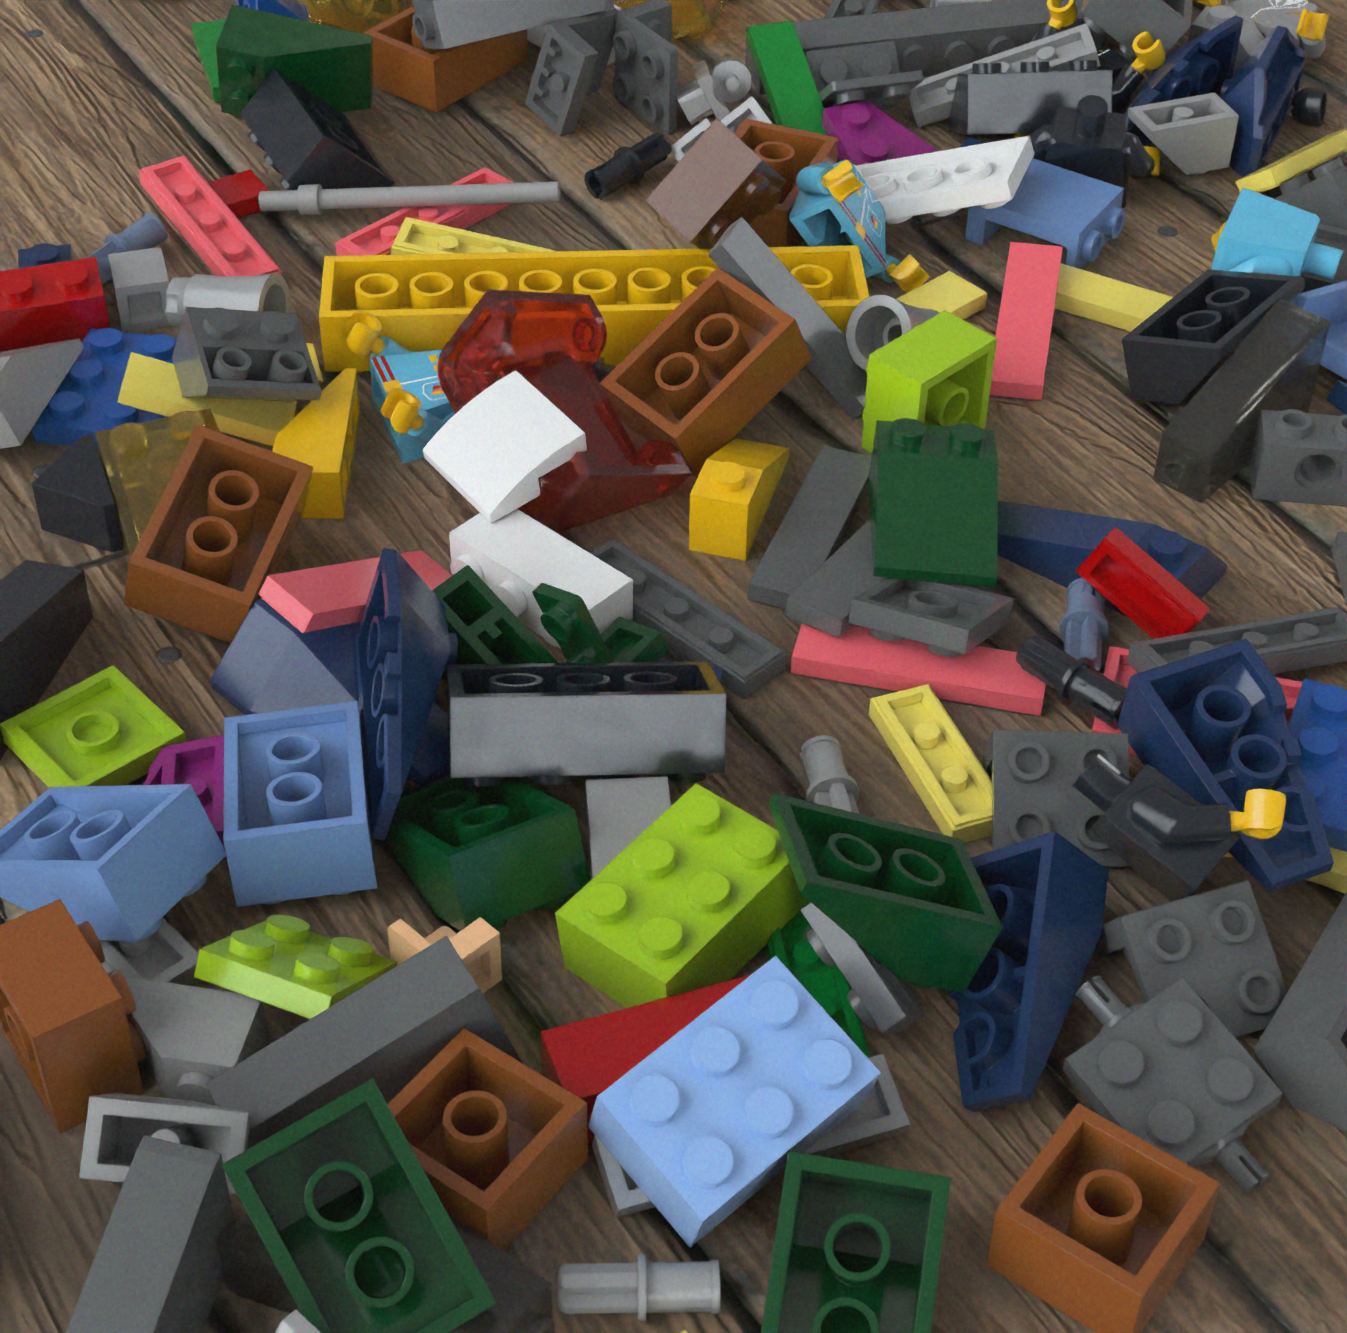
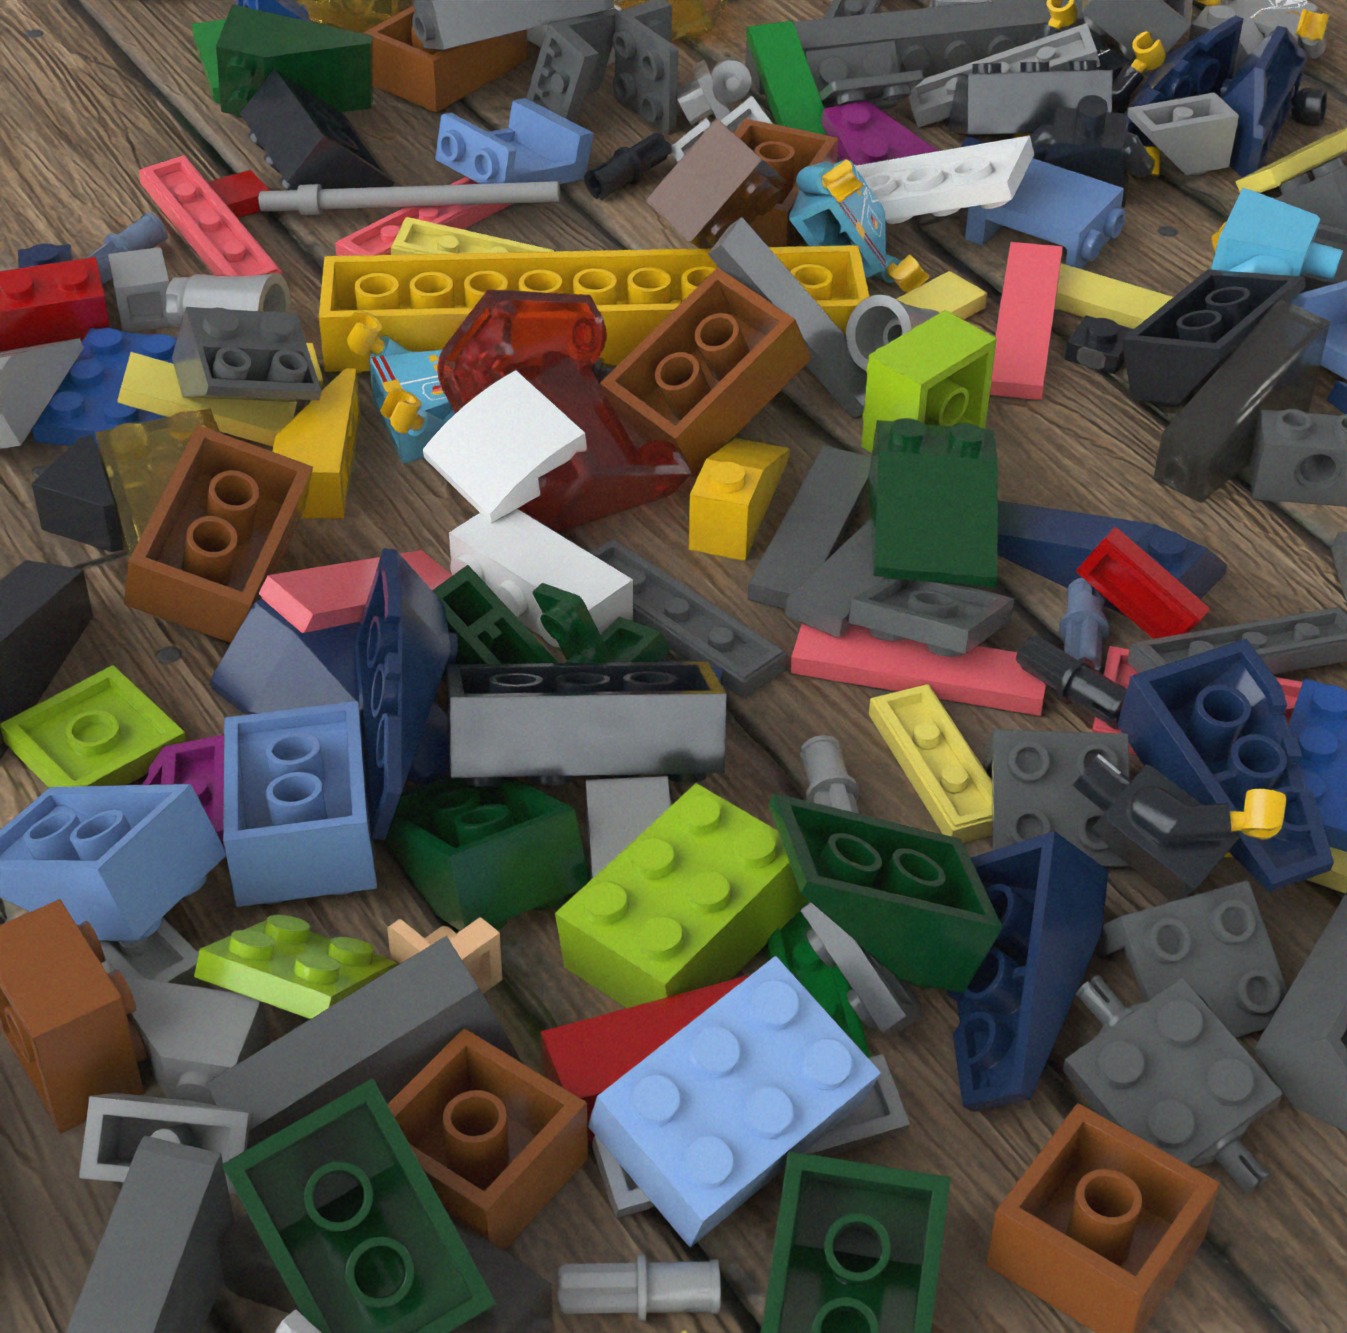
(532, 148): none -> medium blue panel
(1097, 344): none -> black plate

